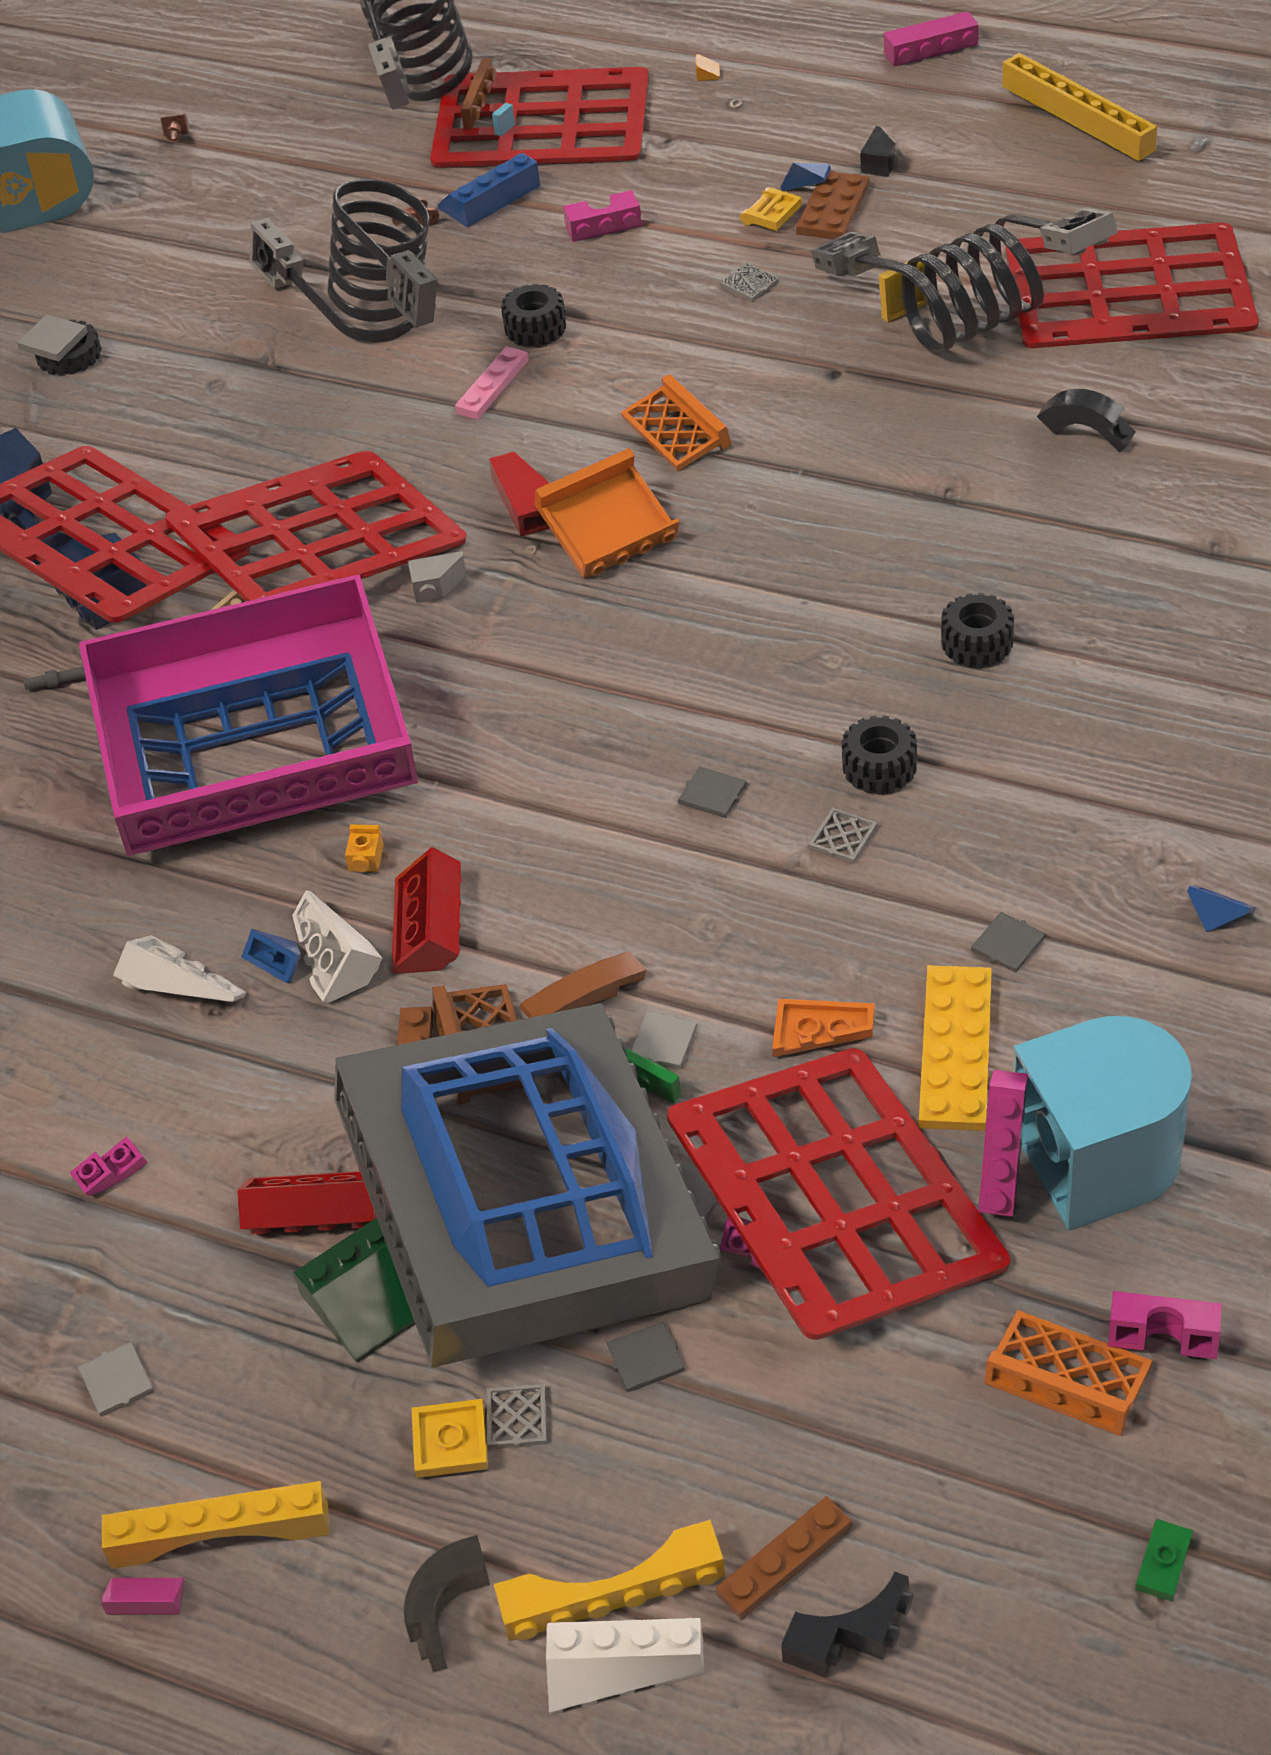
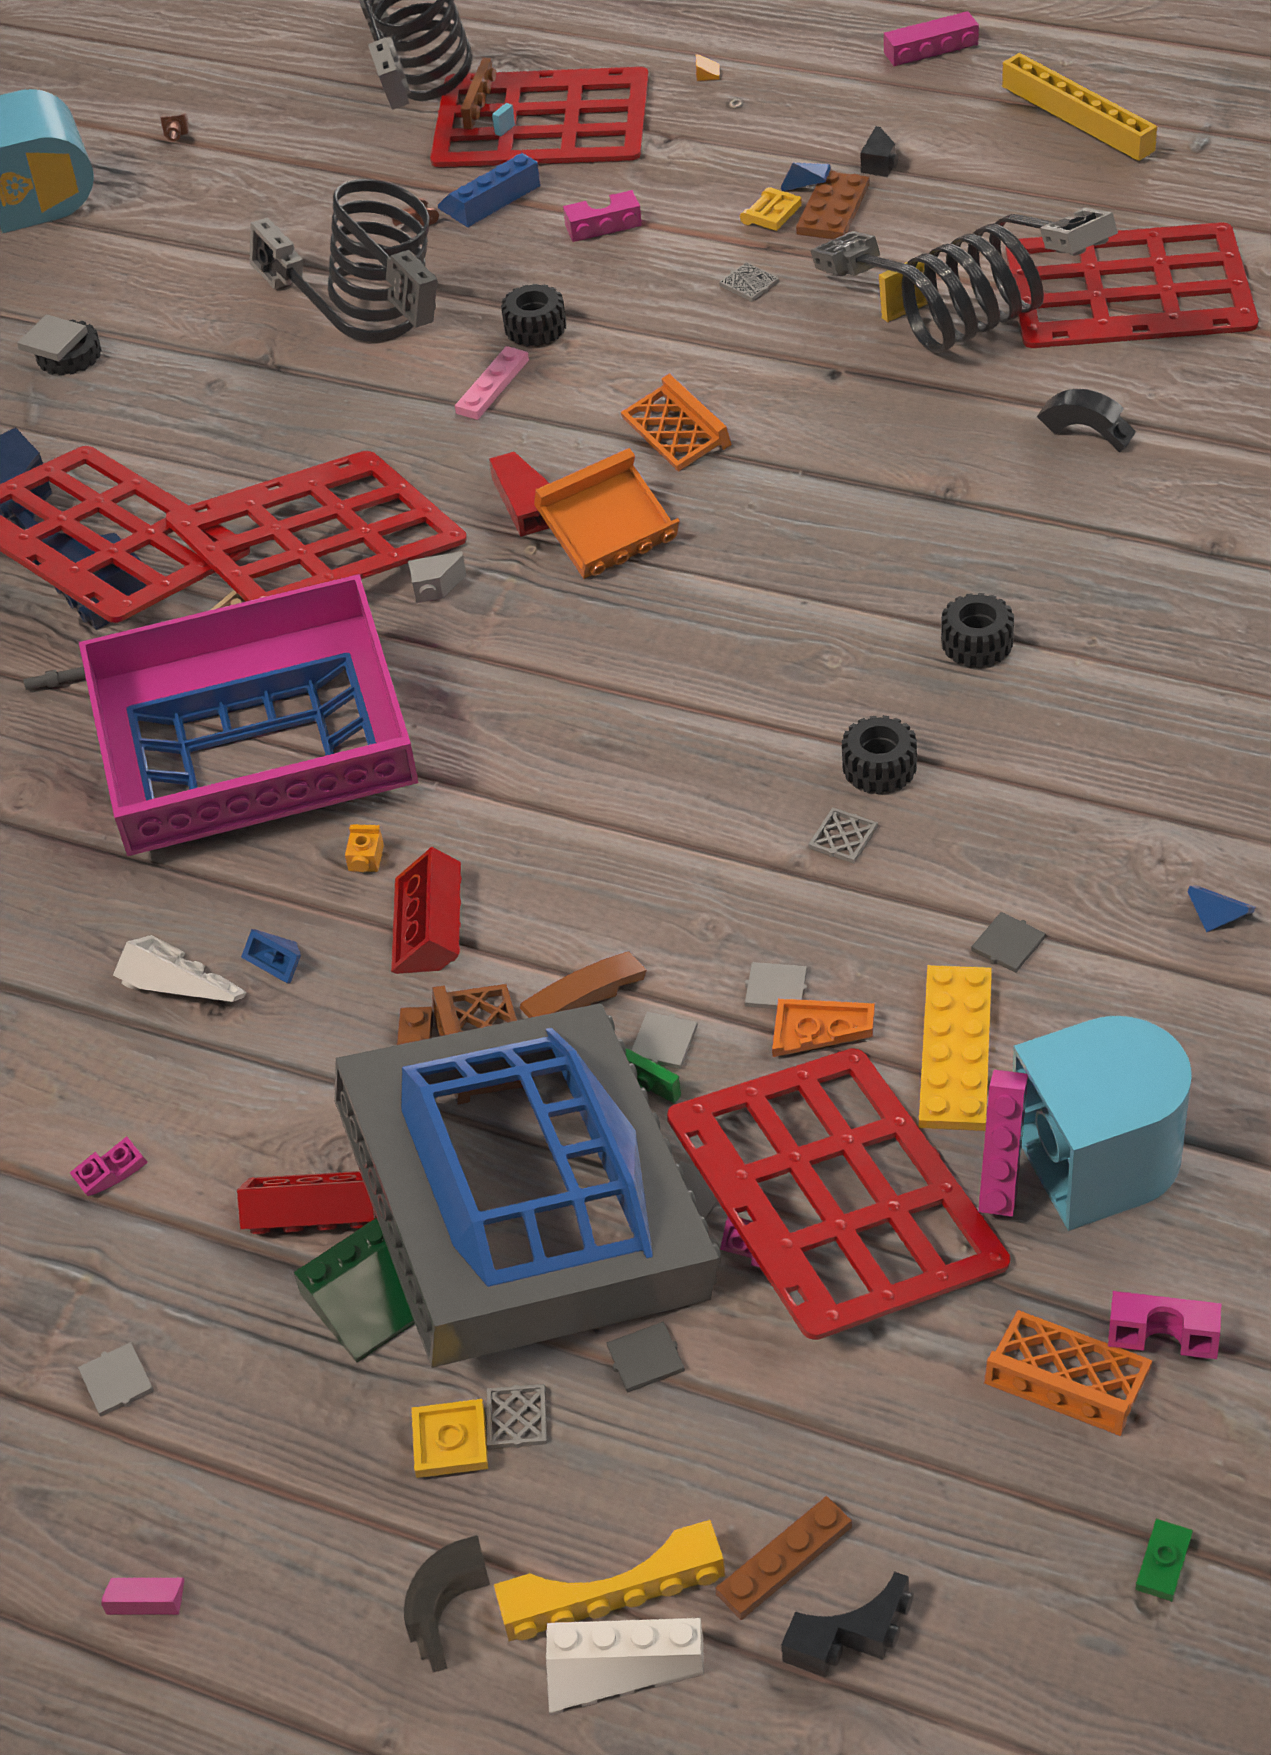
(279, 1512): yellow arch -> none
(335, 950): white wedge -> none
(712, 791): dark grey piece -> none
(774, 982): none -> light grey piece

